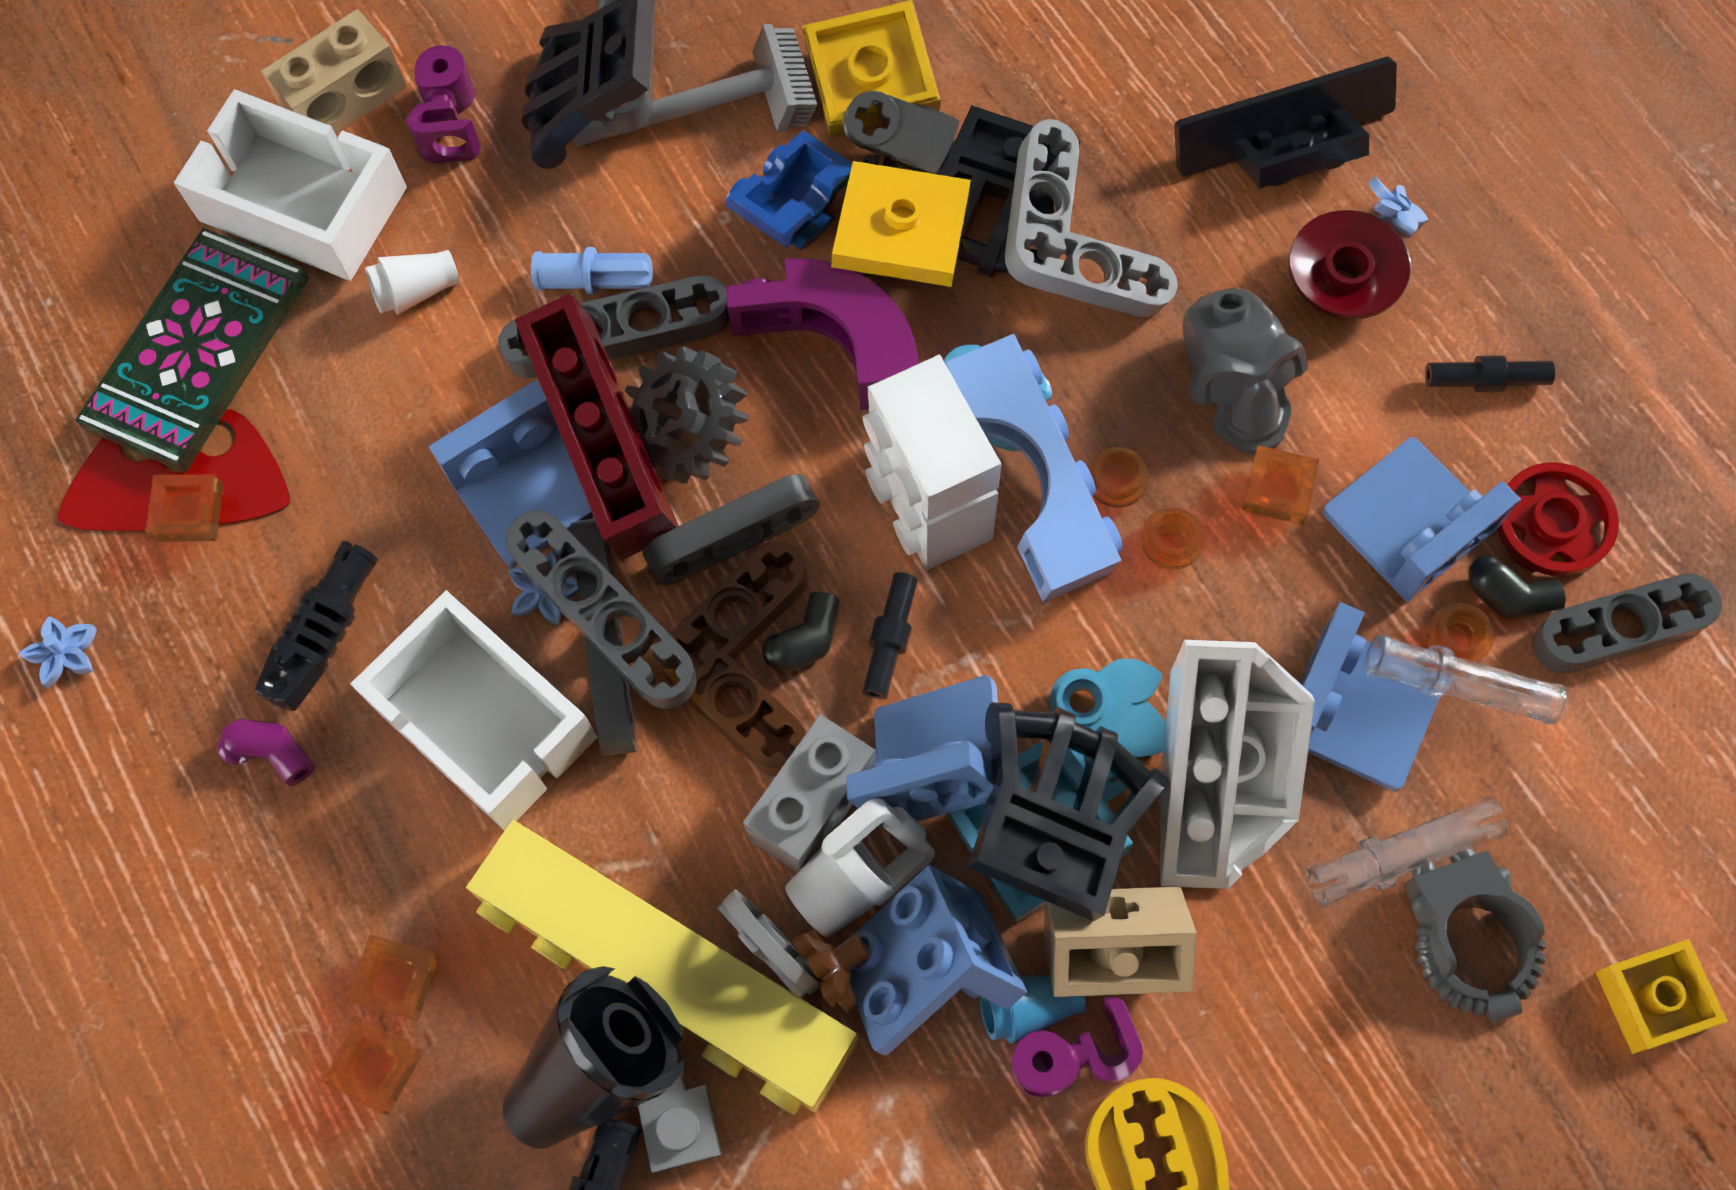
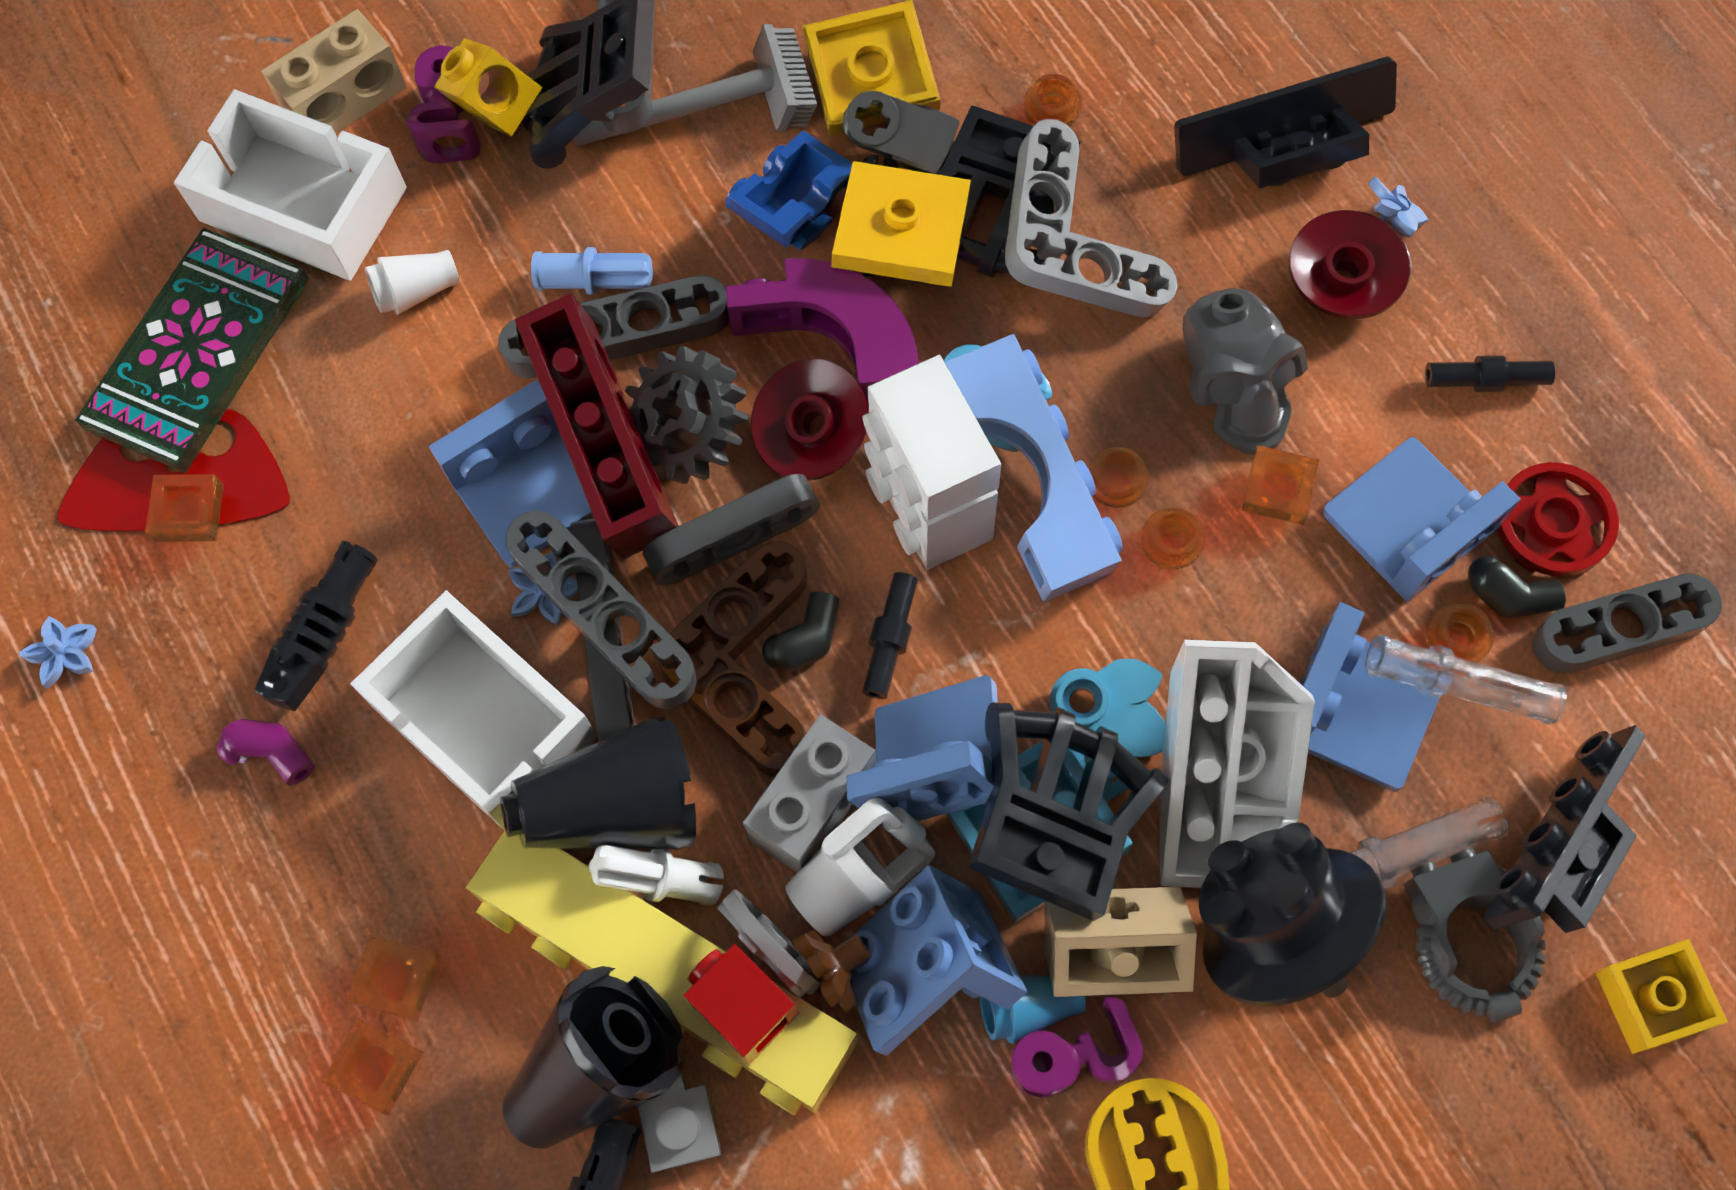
(507, 94): none -> yellow brick
(609, 793): none -> black cone
(656, 874): none -> white axle
(739, 1001): none -> red brick
(789, 405): none -> dark red dish
(1052, 90): none -> clear orange plate
(1287, 916): none -> black piece
(1575, 845): none -> black bracket

